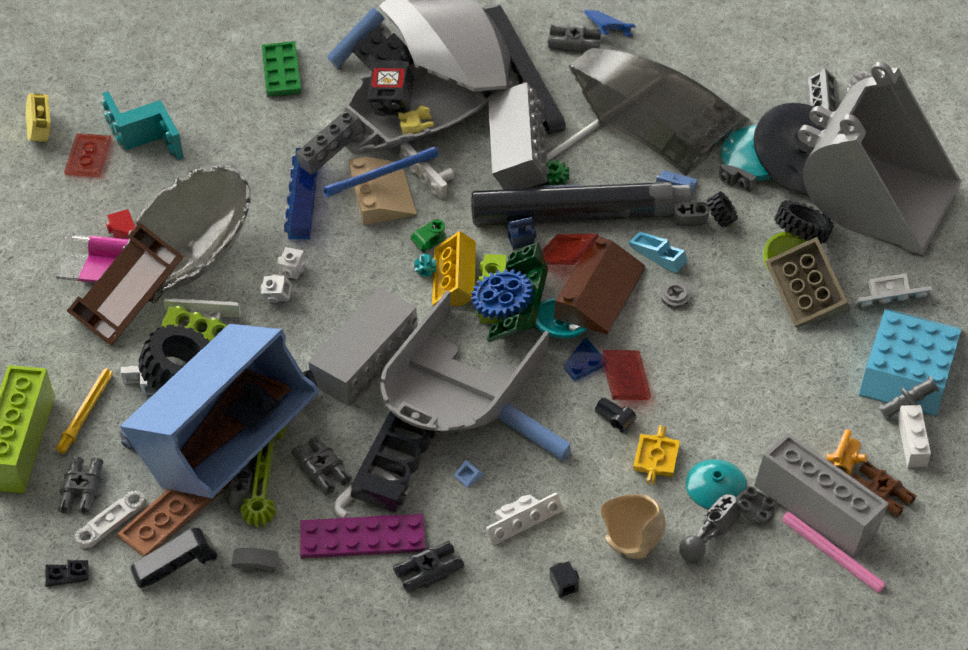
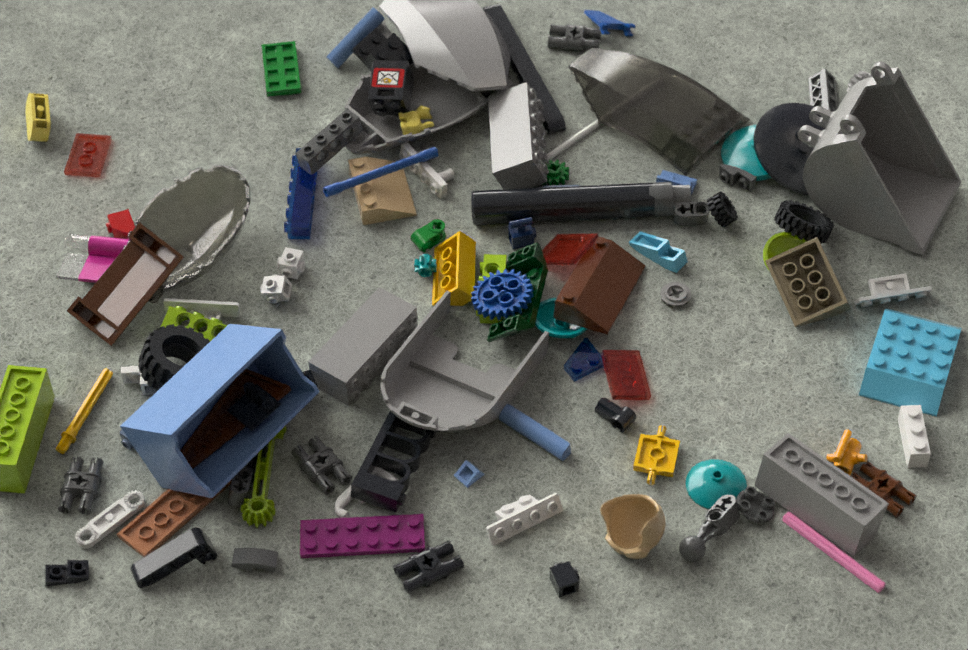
(142, 125): teal bracket -> none
(909, 397): dark grey piece -> none

